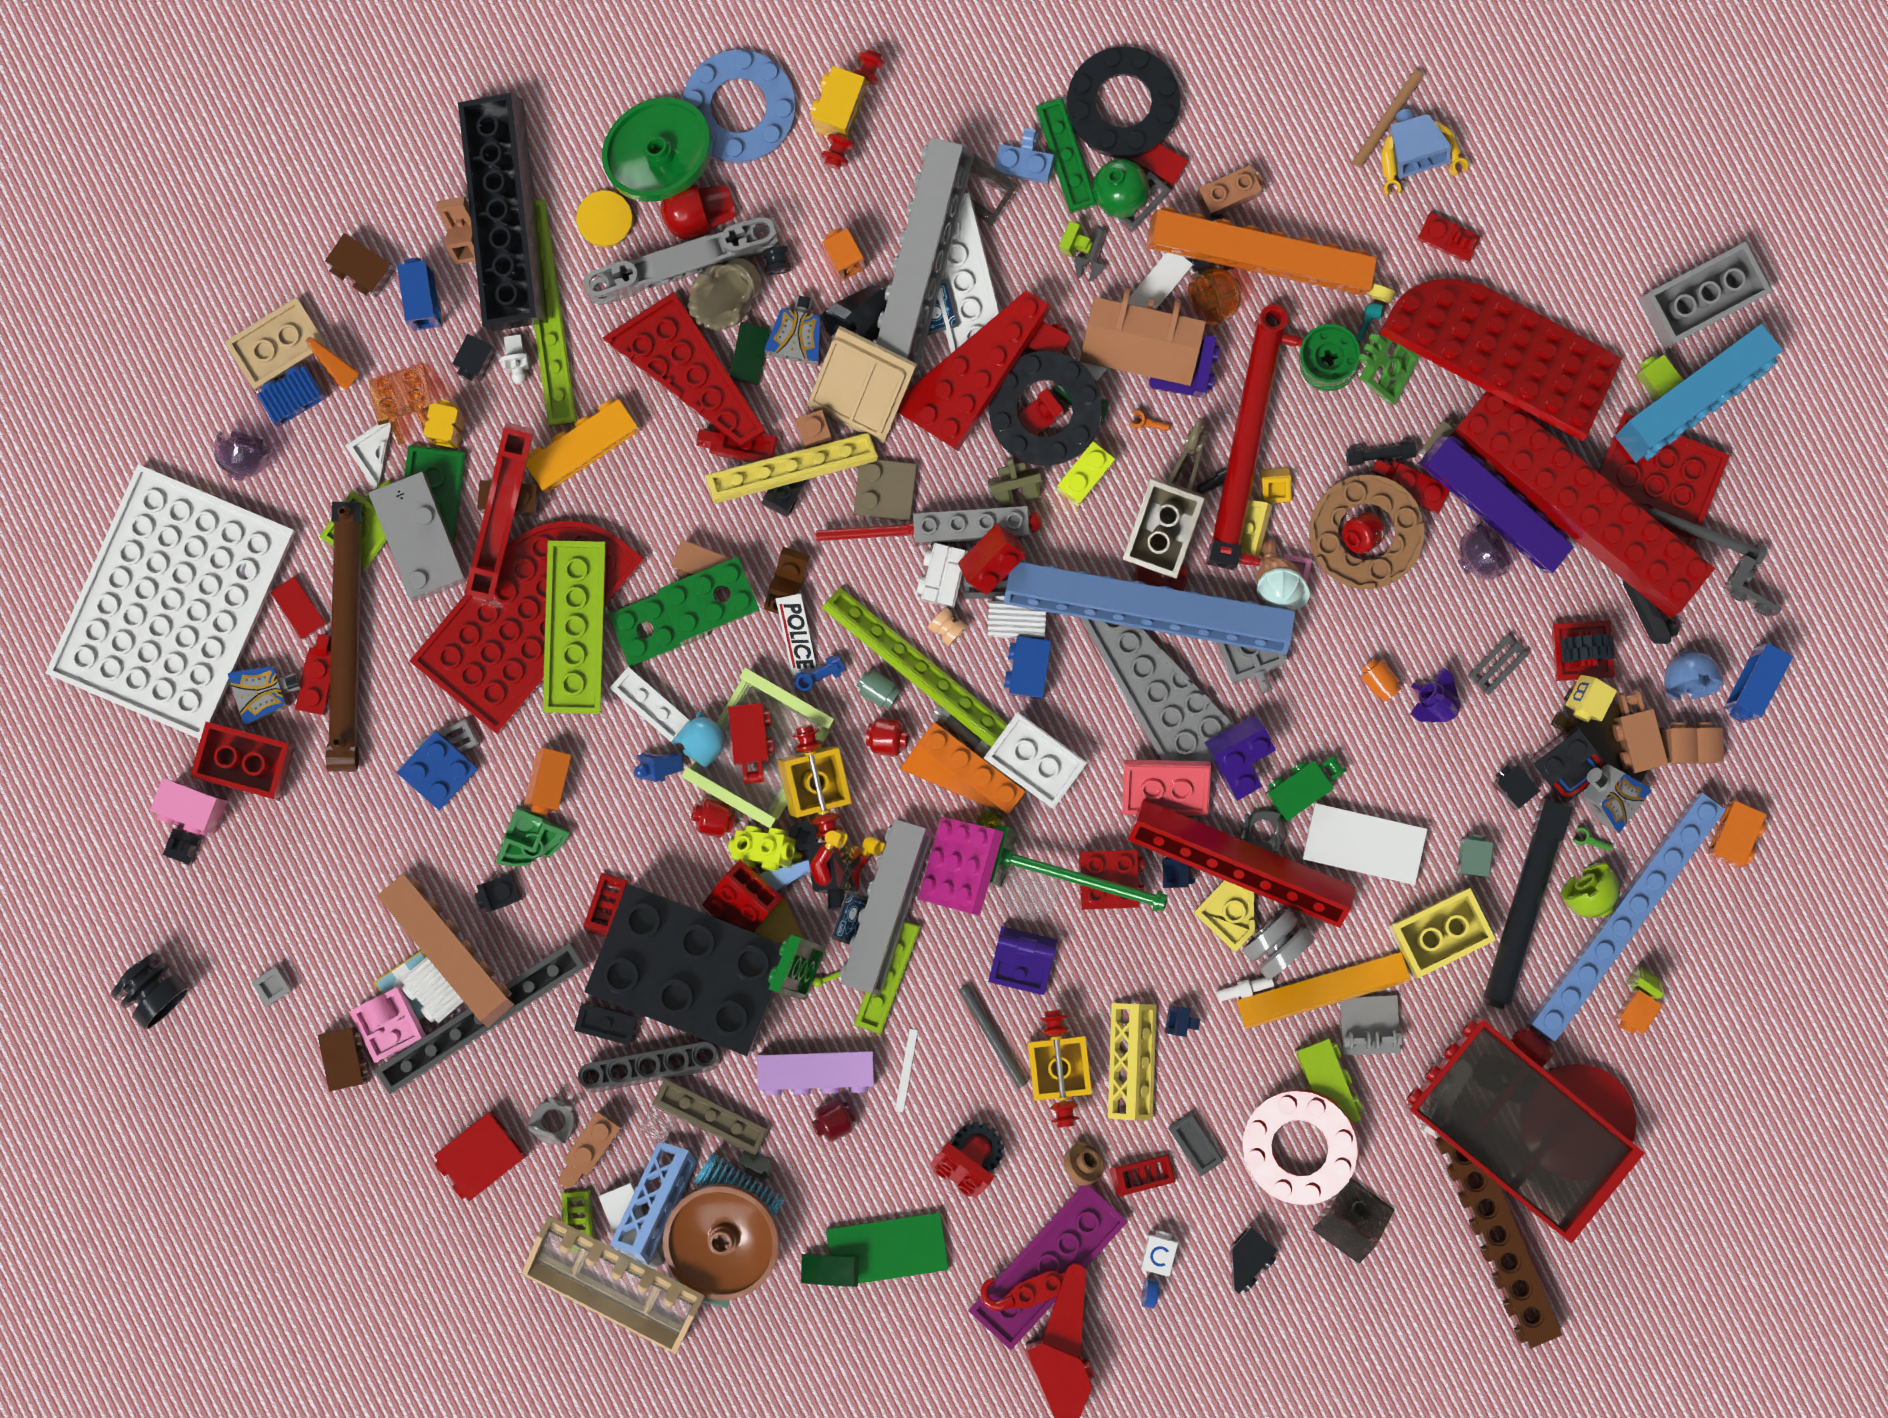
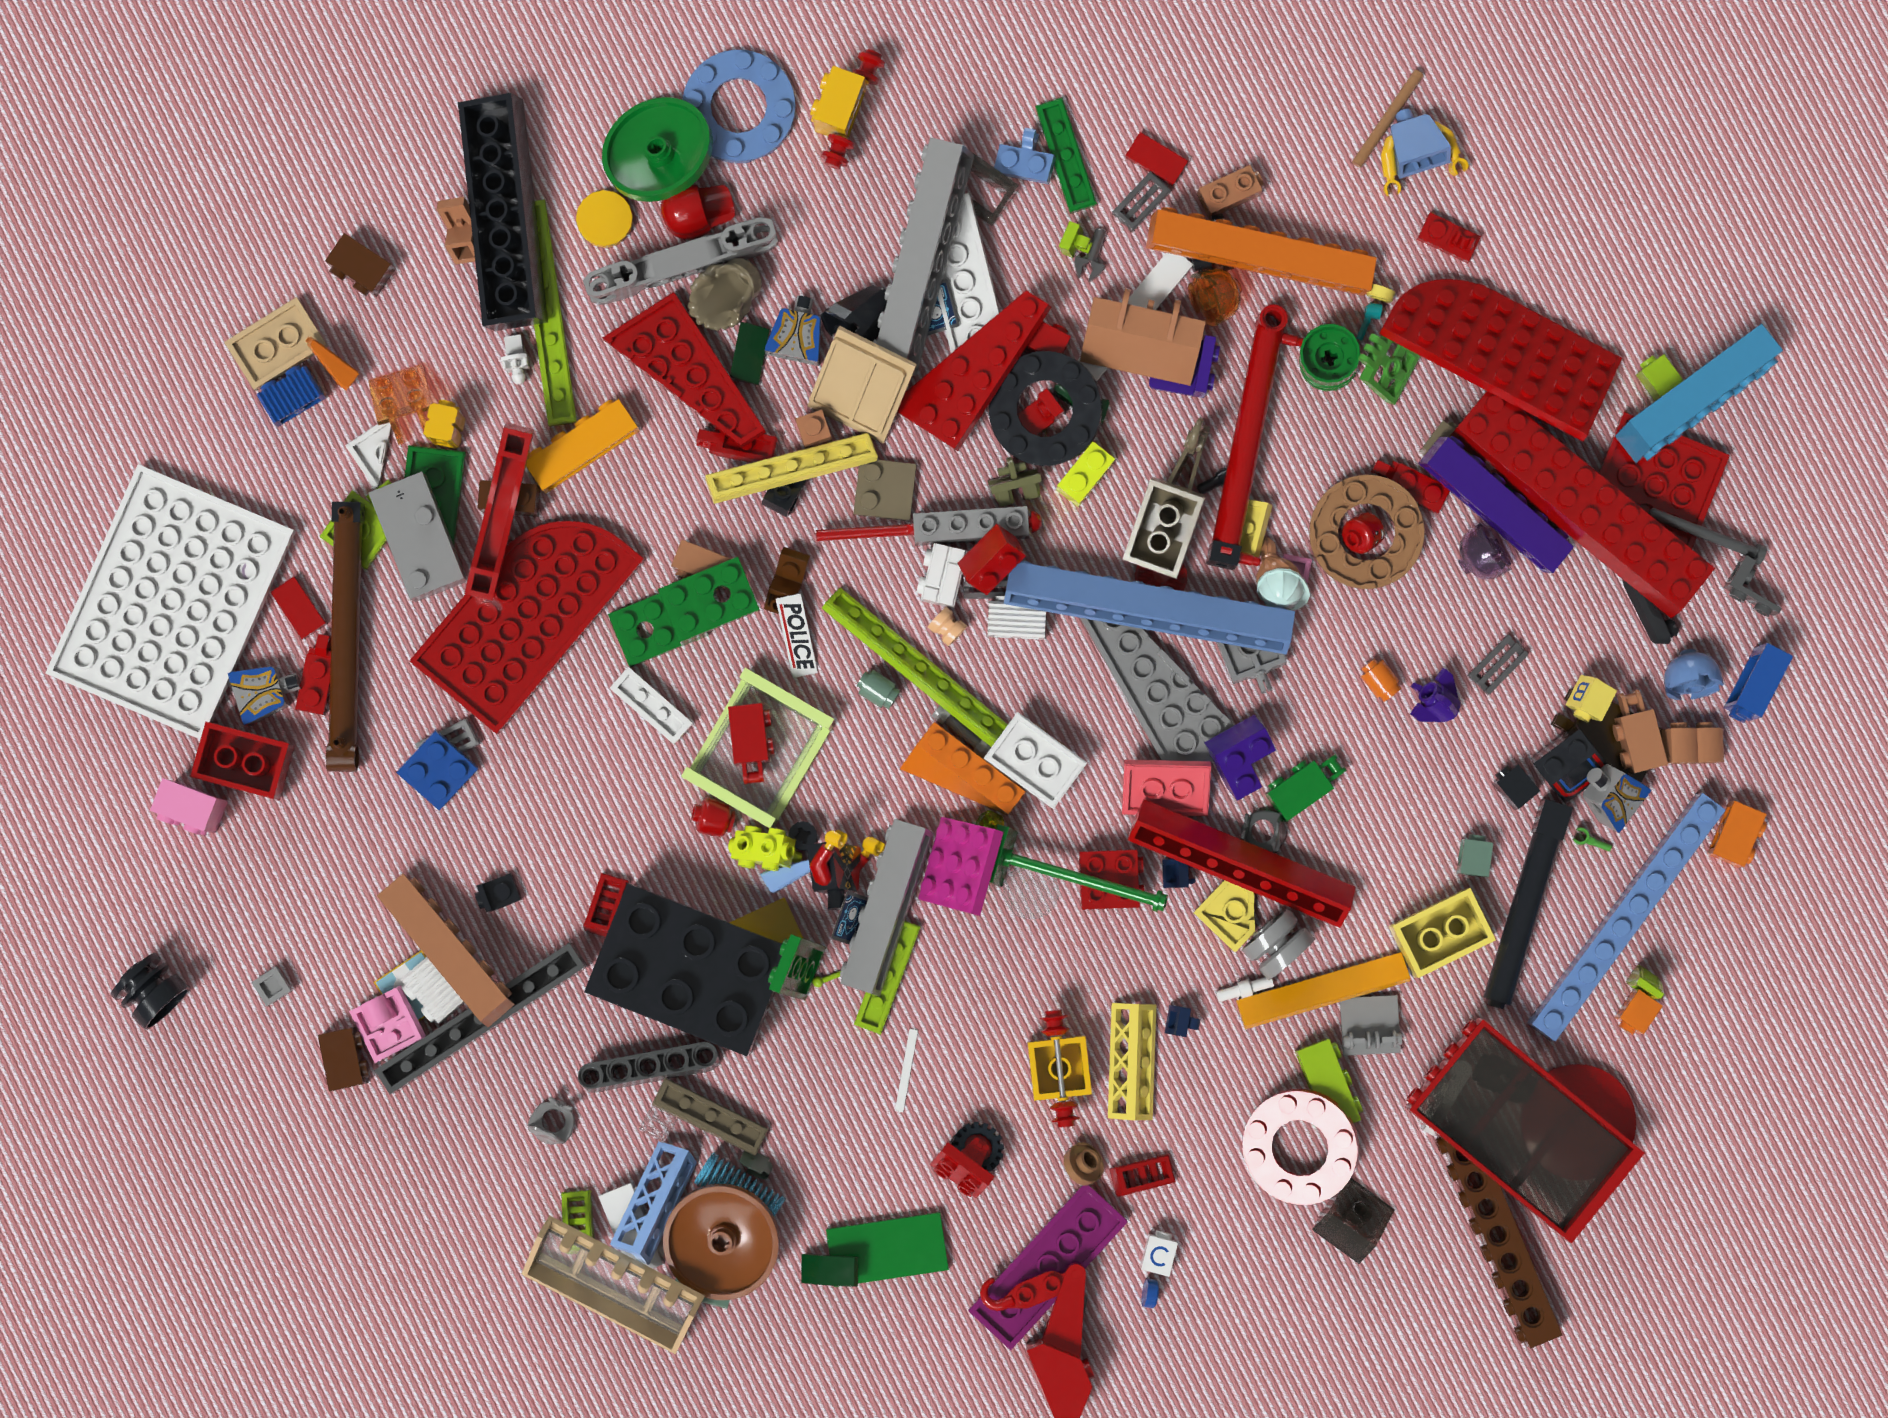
(182, 846): black tile -> none
(241, 454): clear purple cylinder -> none
(419, 294): blue piece -> none
(473, 358): black brick -> none
(479, 1156): red brick -> none
(529, 837): green brick -> none
(547, 781): orange brick -> none
(574, 627): lime plate -> none
(589, 1148): nougat brick -> none
(605, 1024): black plate -> none
(656, 767): blue piece -> none
(702, 739): medium azure helmet -> none
(742, 898): red brick -> none
(777, 260): black wheel -> none
(805, 681): blue bar -> none
(814, 780): yellow brick -> none
(815, 1070): lavender brick -> none
(833, 1120): dark red head -> none
(843, 254): orange brick -> none
(887, 737): red head -> none
(992, 1036): dark grey bar -> none
(1022, 960): dark purple plate -> none
(1029, 667): blue brick -> none
(1121, 188): green cylinder -> none
(1132, 140): black plate -> none
(1147, 422): orange hand -> none
(1195, 1144): dark grey tile -> none
(1248, 1256): black slope -> none
(1276, 485): yellow slope -> none
(1364, 844): white tile -> none
(1404, 450): black bar -> none
(1532, 1045): red brick -> none
(1583, 650): plate -> none
(1593, 893): lime cylinder -> none
(1705, 295): light grey brick -> none

